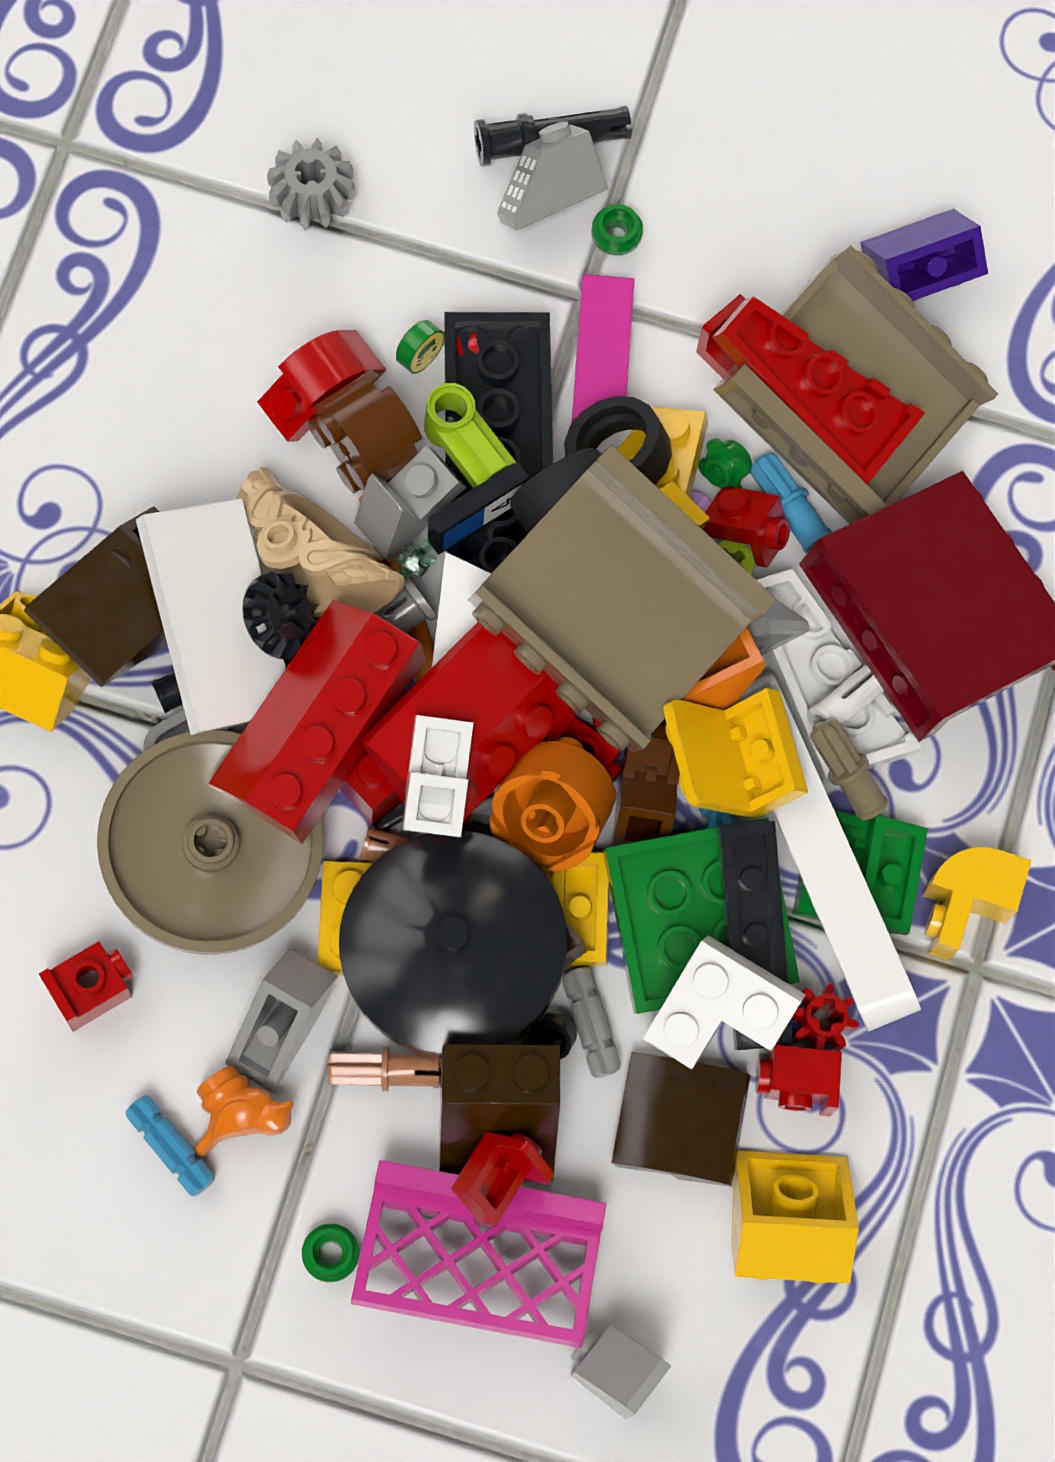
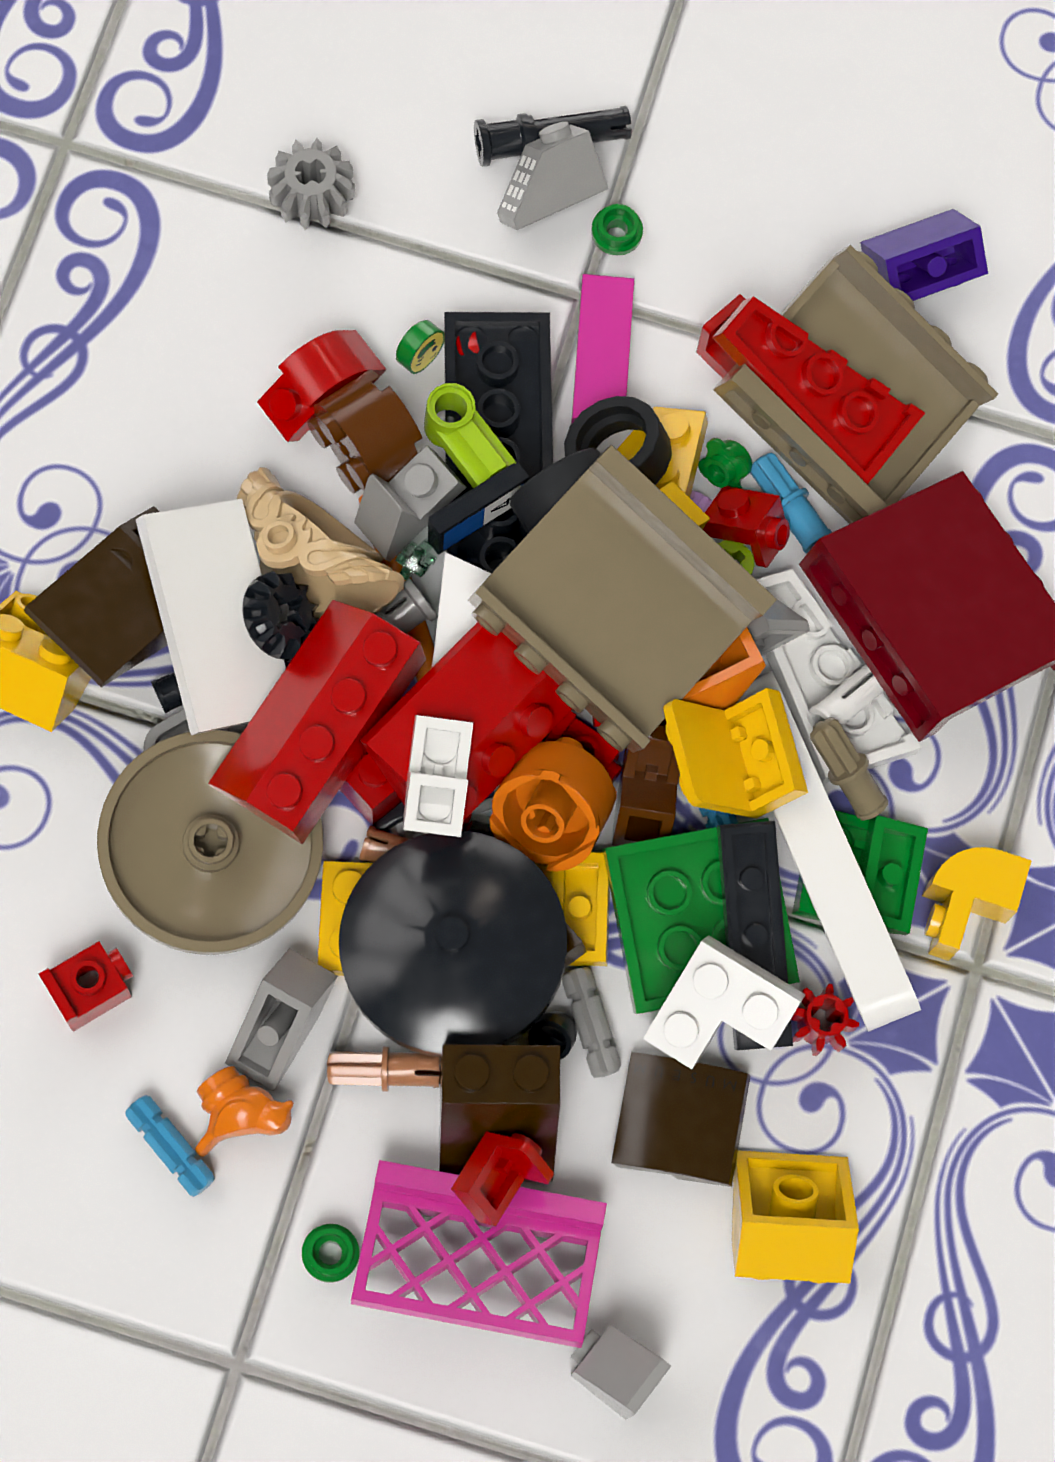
(800, 1078): red brick -> none

